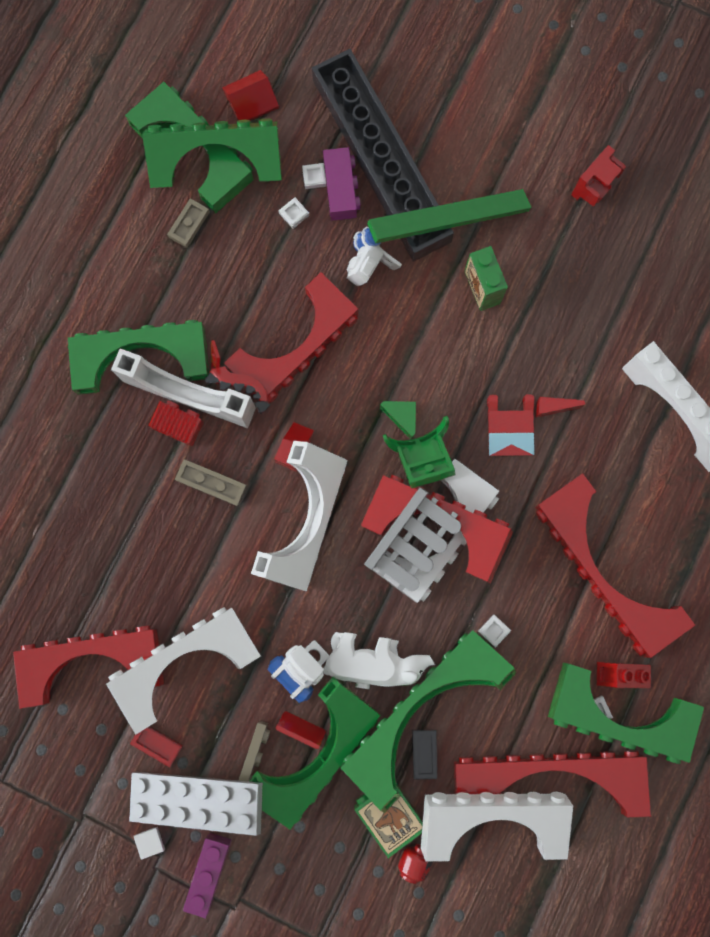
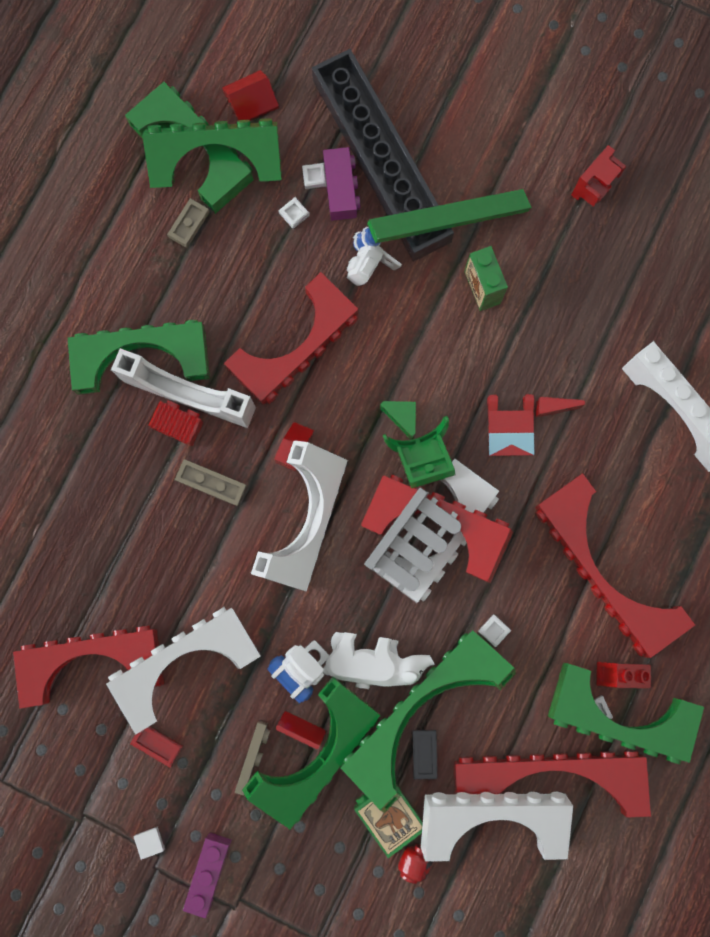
(196, 802): plate -> none
(238, 381): red piece -> none

